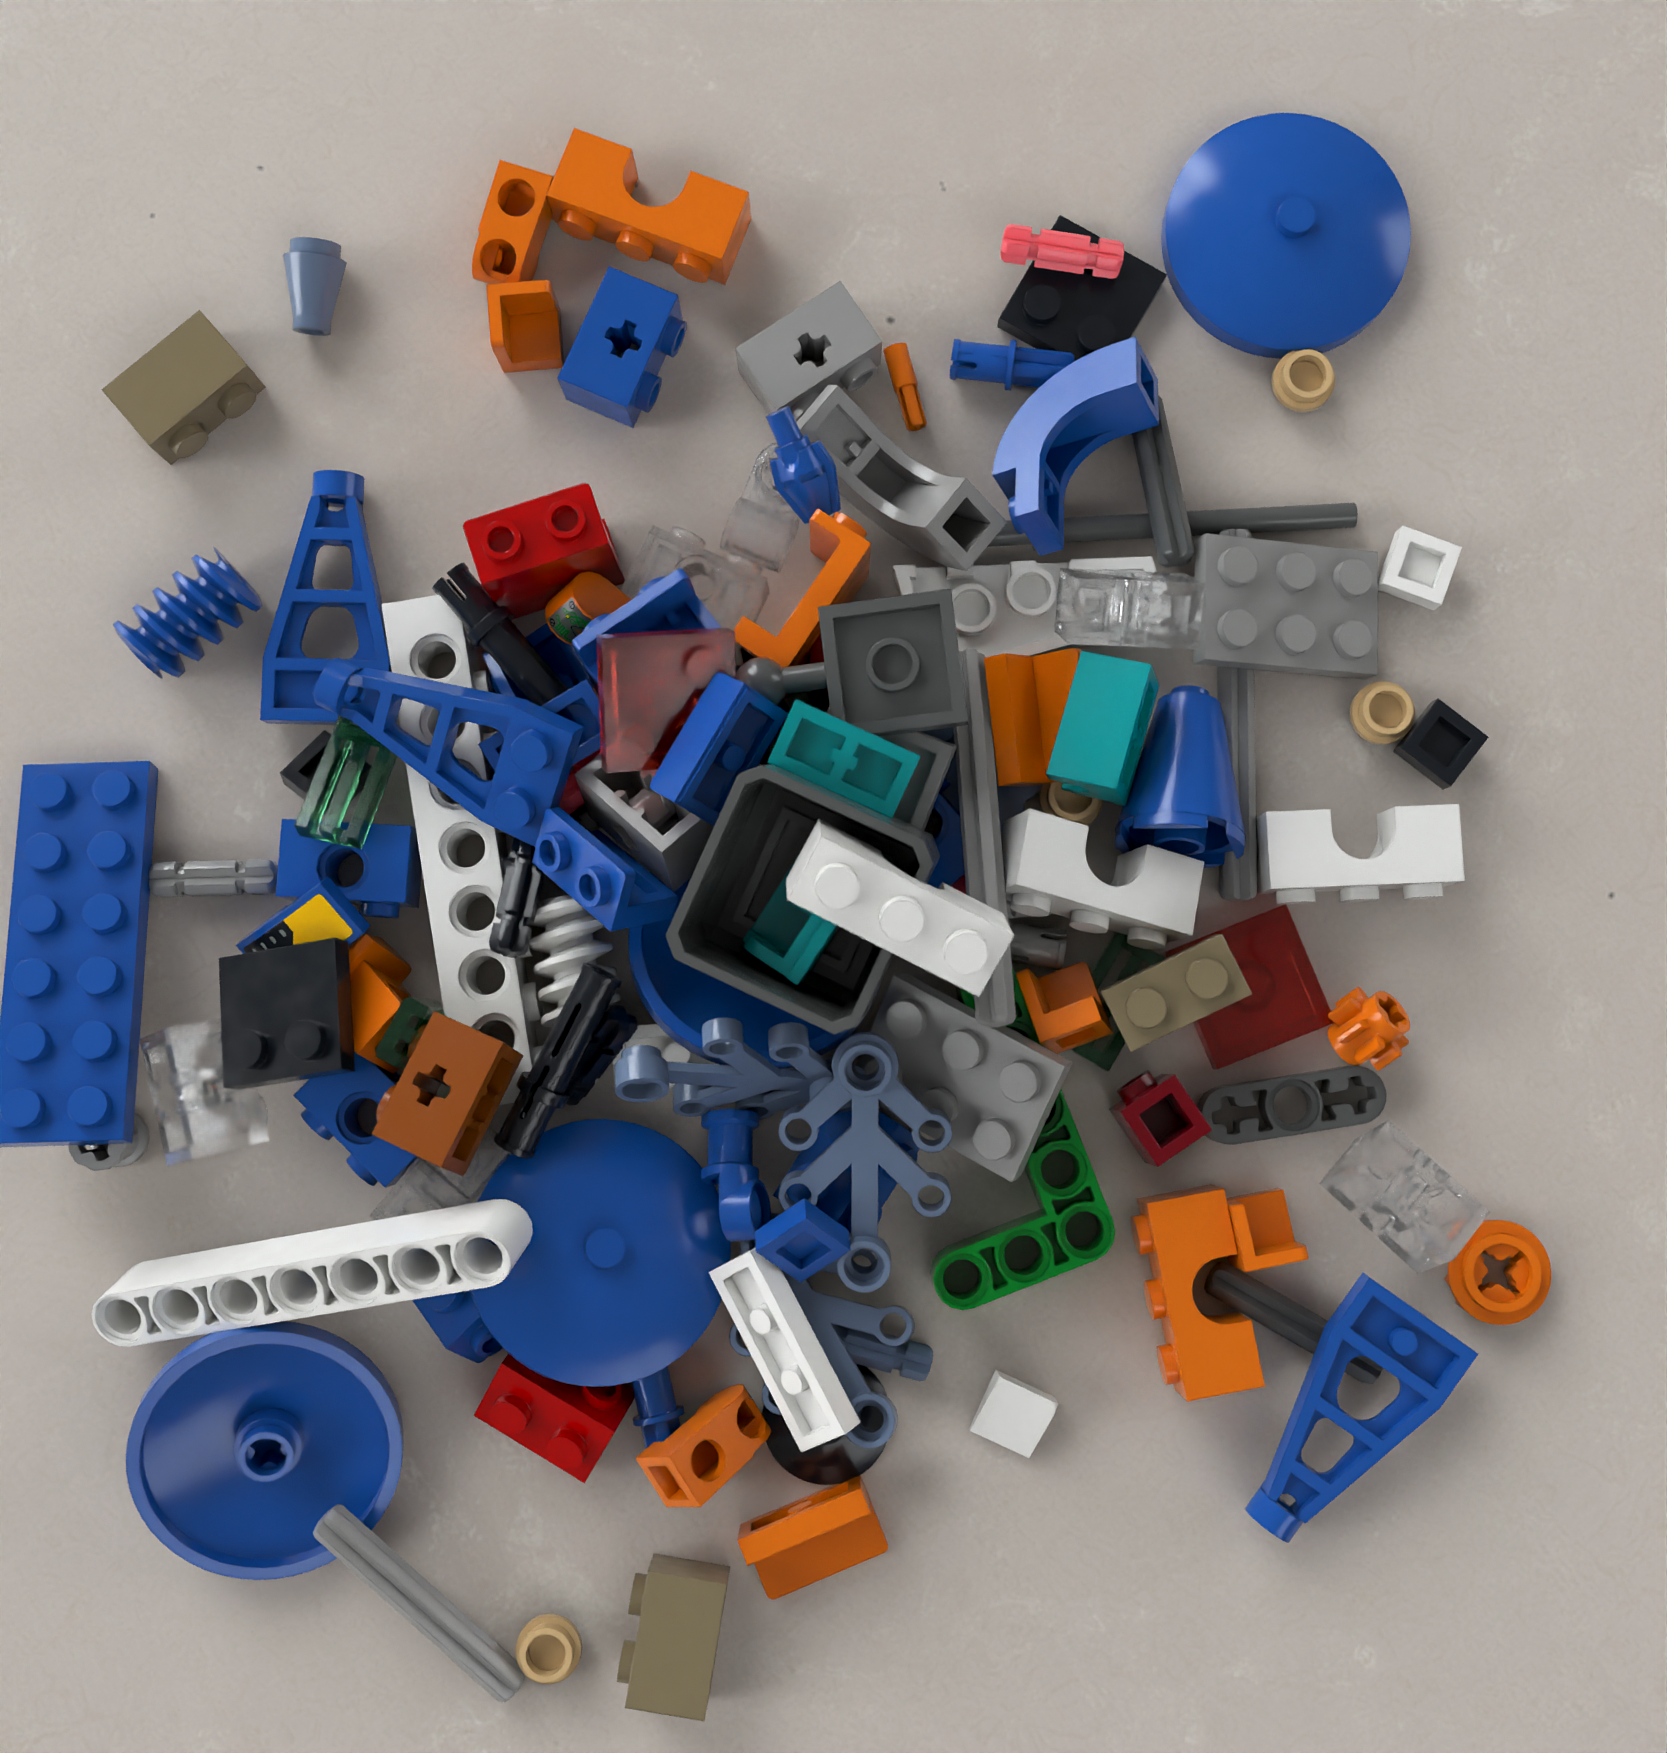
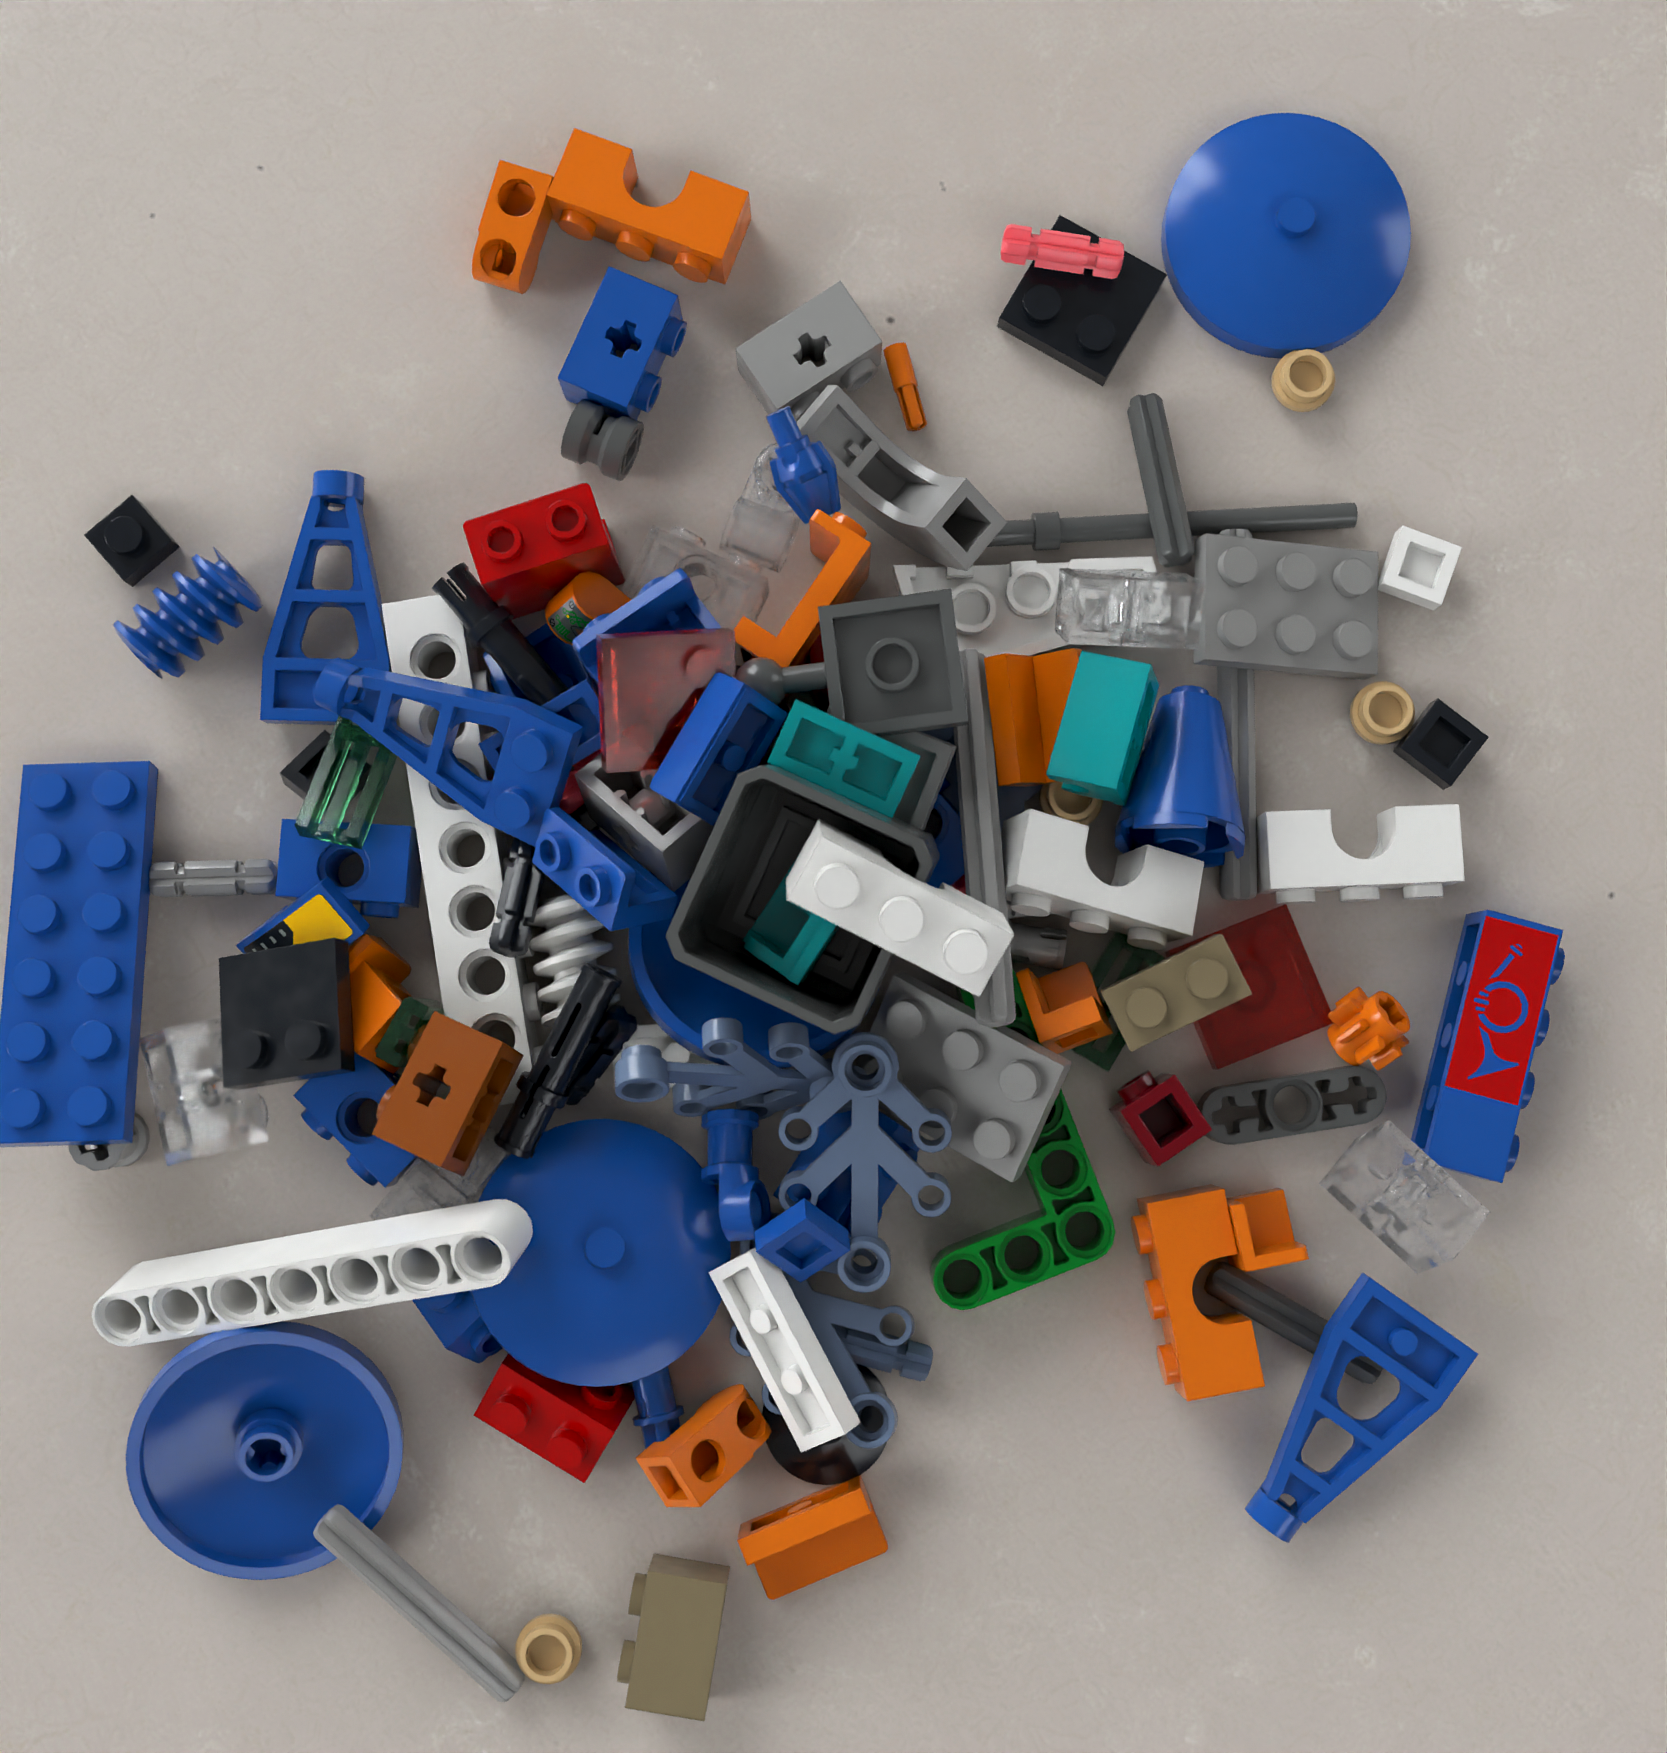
(131, 540): none -> black plate
(184, 389): dark tan brick -> none
(313, 281): sand blue cone -> none
(525, 326): orange panel -> none
(602, 439): none -> dark grey wheel
(1006, 364): blue axle -> none
(1013, 1414): white slope -> none
(1062, 424): blue arch -> none
(1487, 1044): none -> brick
(1526, 1274): orange gear -> none

